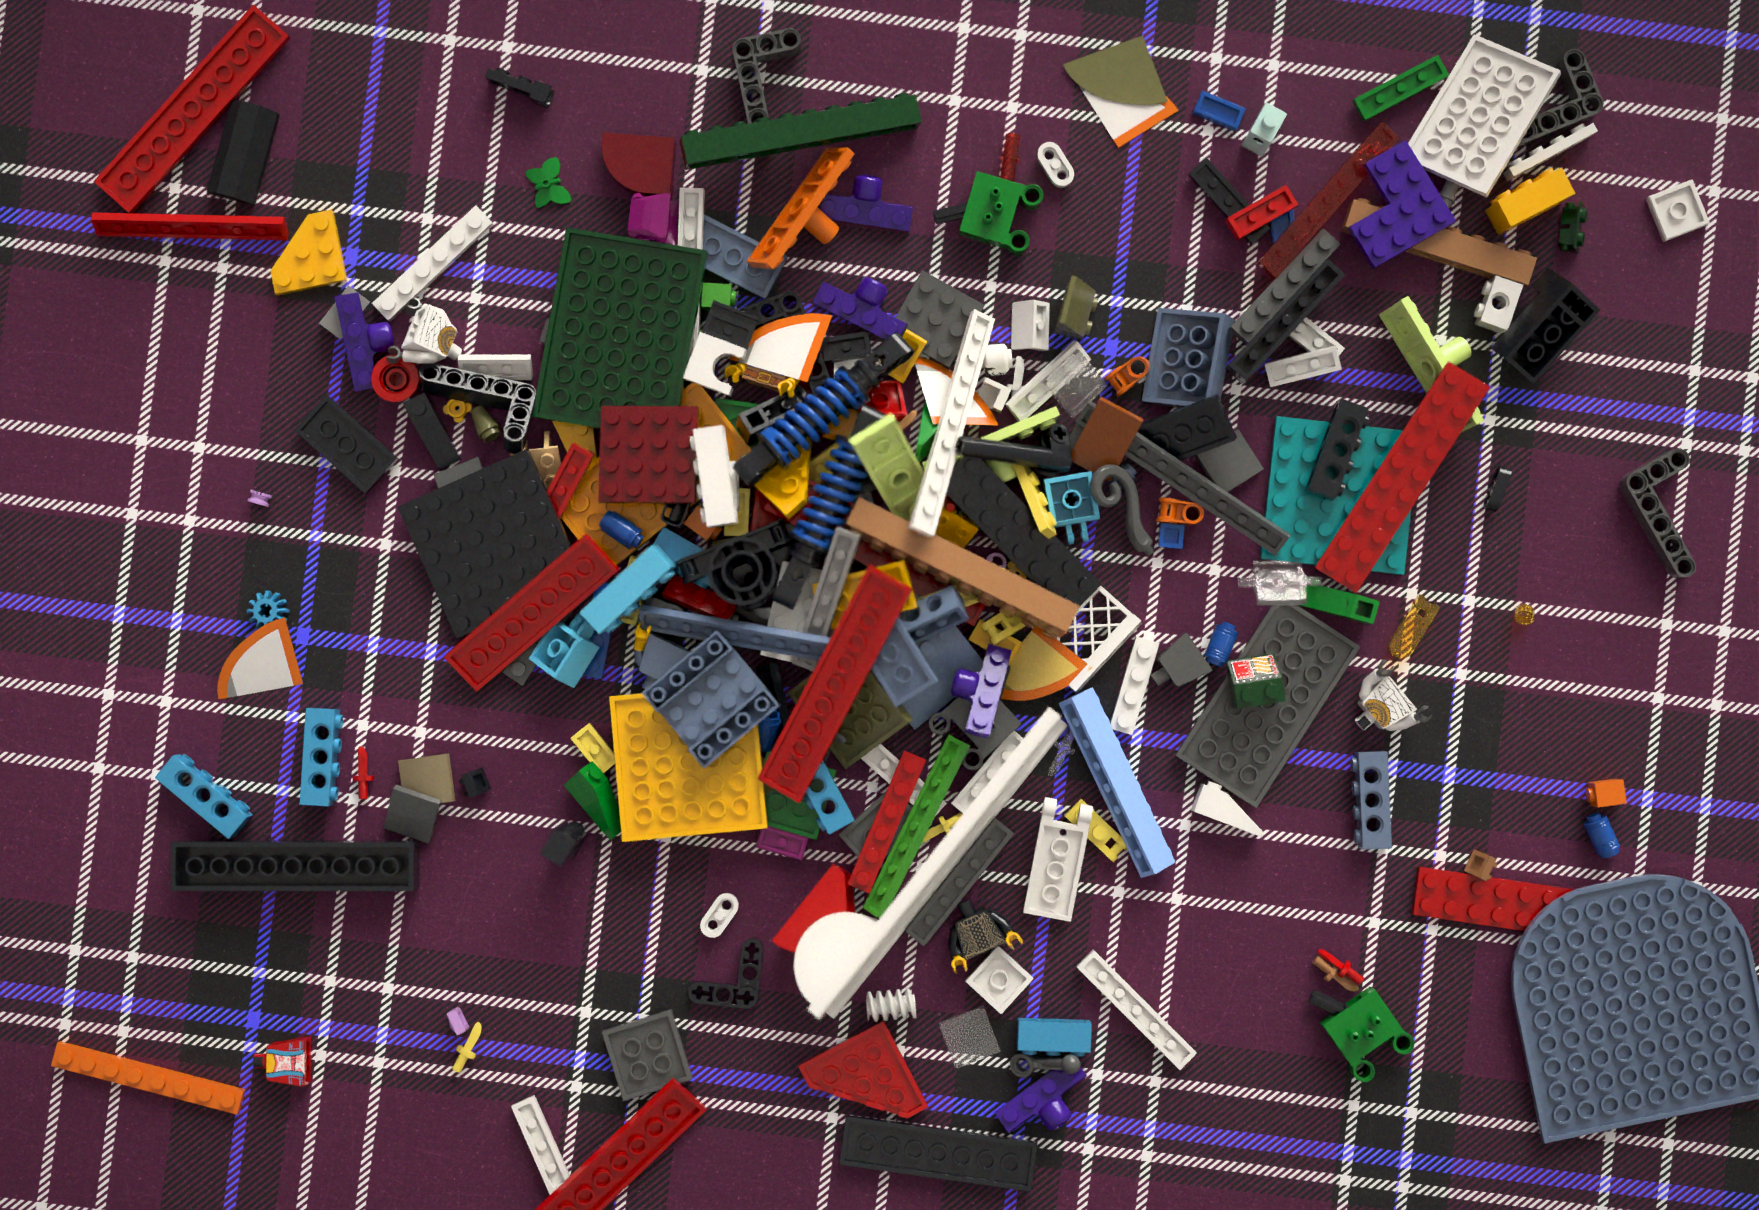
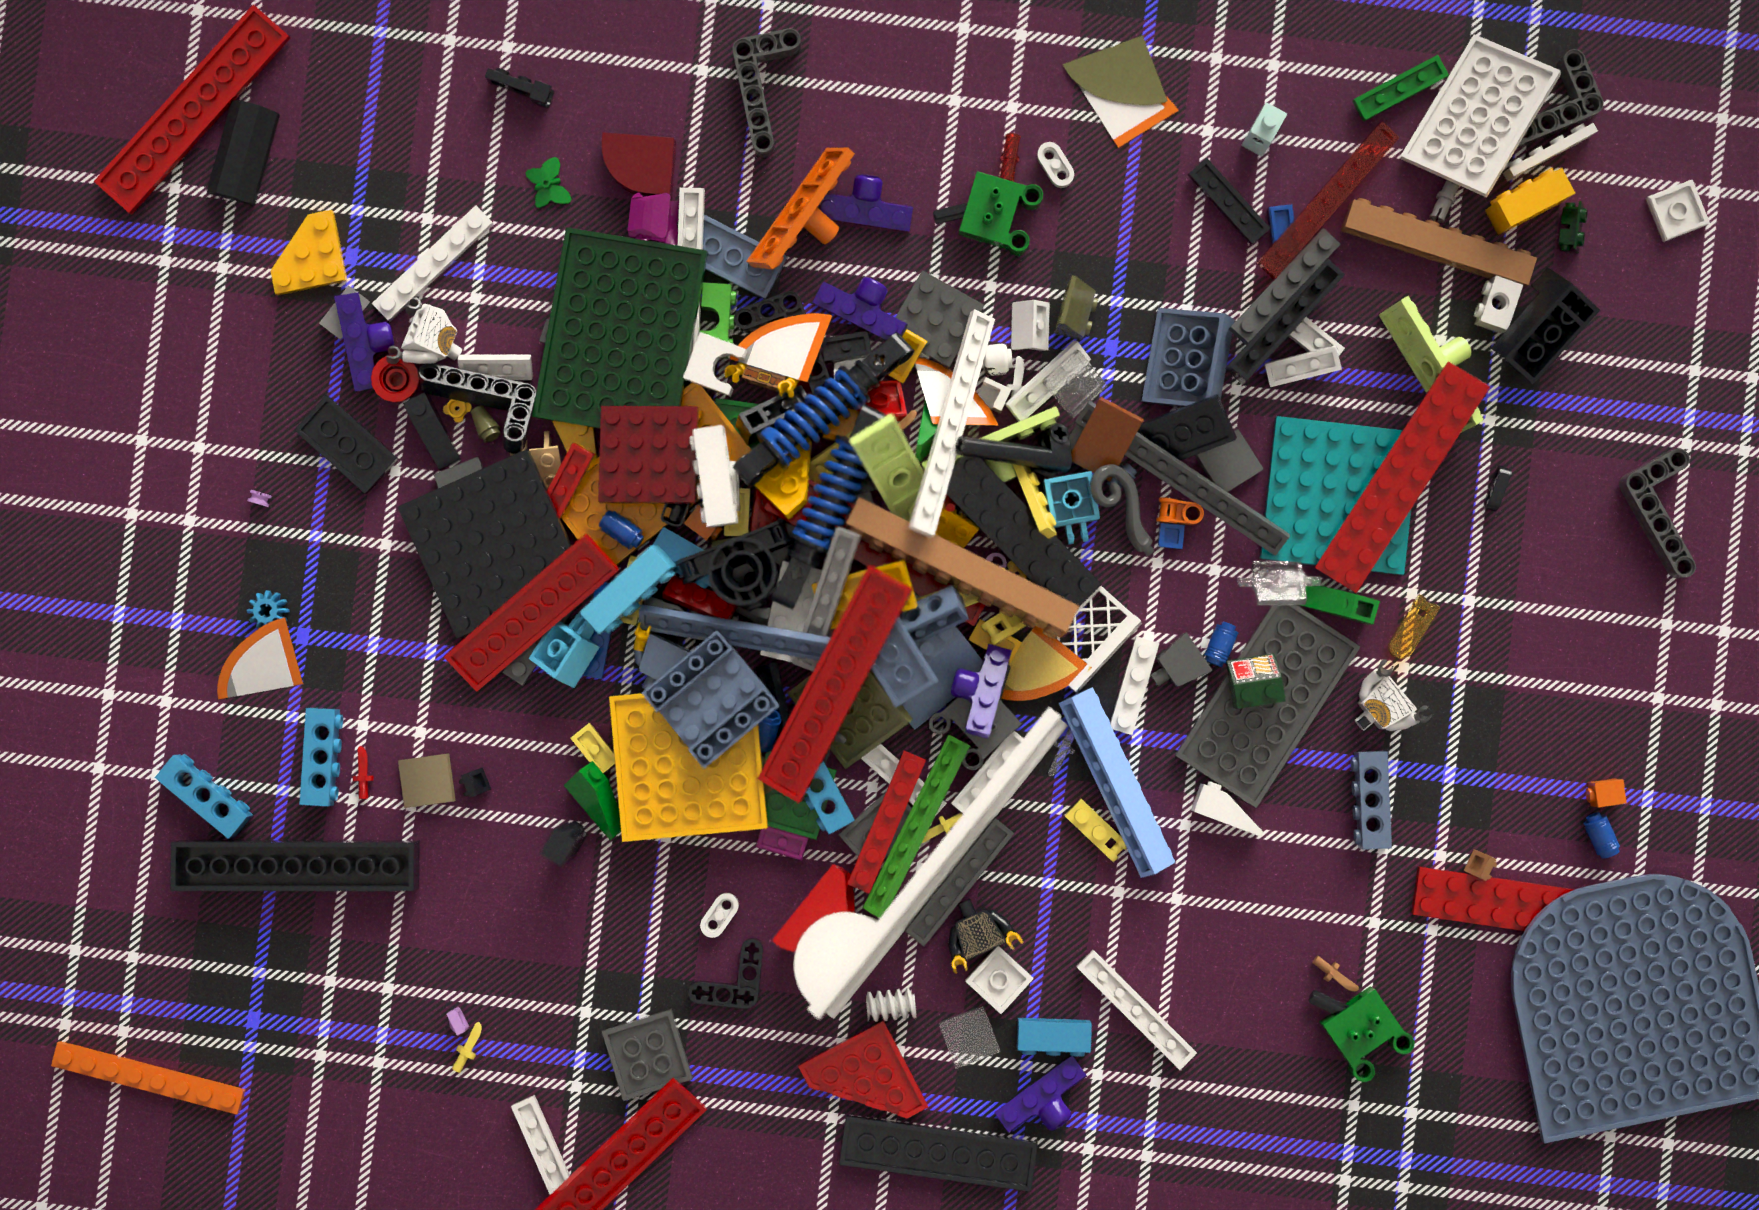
(190, 226): red plate -> none
(287, 1061): torso -> none
(412, 814): dark grey tile -> none
(730, 324): black plate -> none
(799, 131): dark green brick -> none
(1057, 863): white hinge -> none
(1069, 1064): dark grey piece -> none
(1126, 376): orange piece -> none
(1219, 111): blue tile -> none
(1261, 212): red plate -> none
(1318, 482): black brick -> none
(1344, 969): red piece -> none
(1412, 209): dark purple plate -> none
(1528, 617): clear yellow hinge -> none

